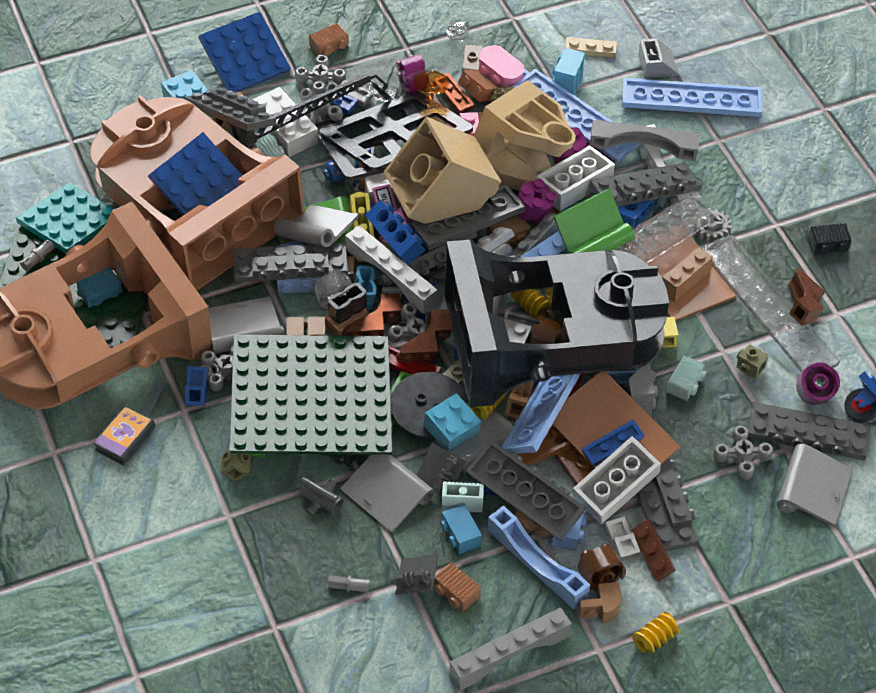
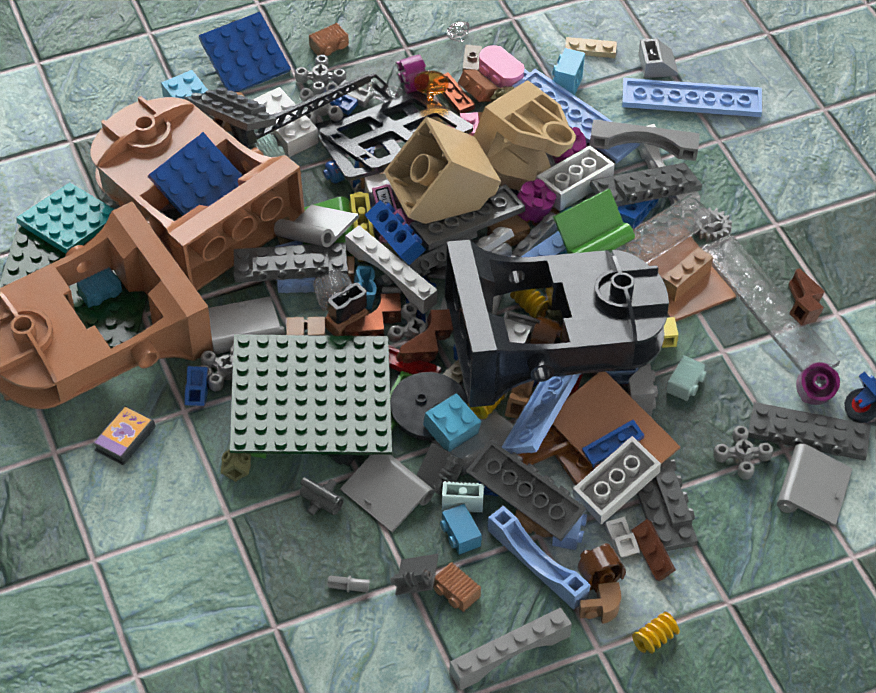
(37, 255): light grey pin -> none
(751, 361): olive brick -> none
(829, 238): black brick -> none

